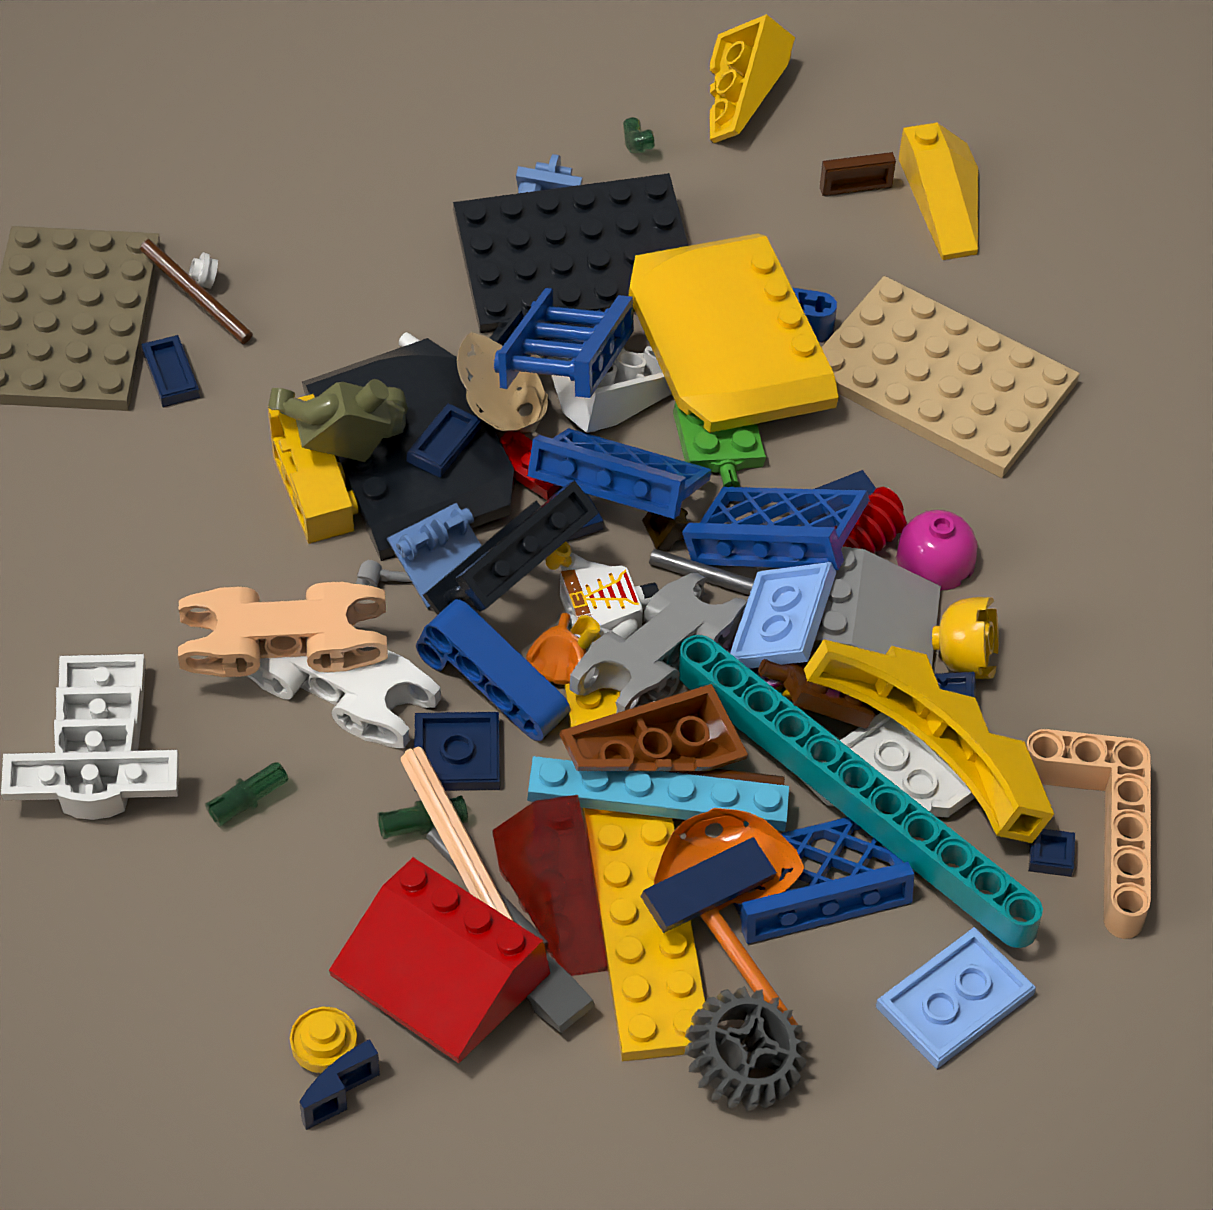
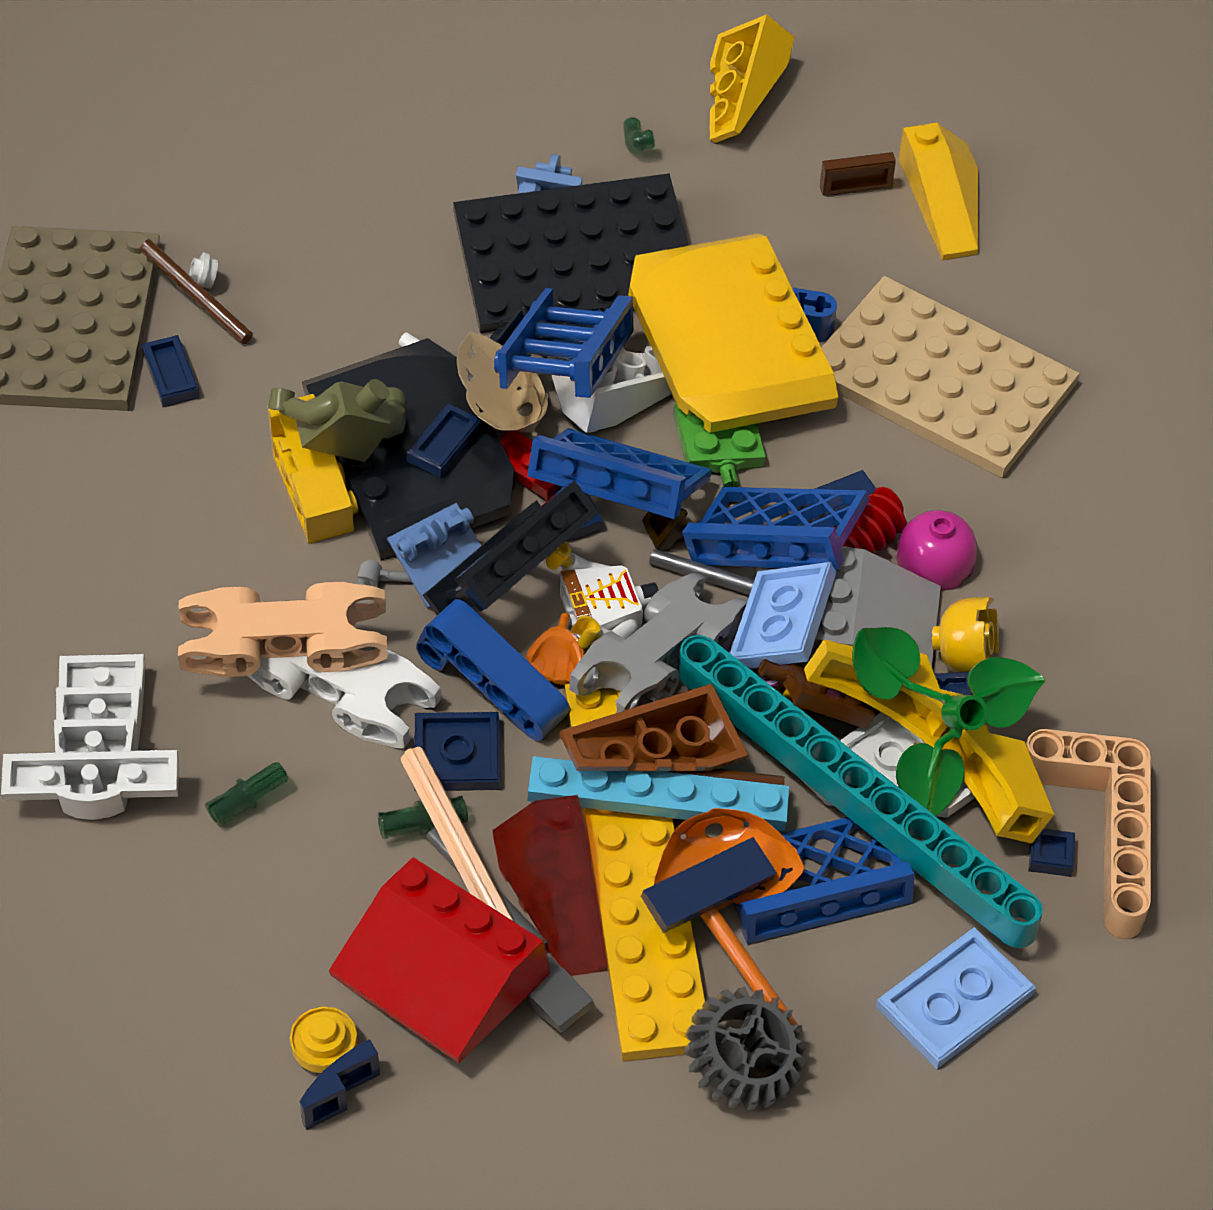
(1001, 691): none -> green plant

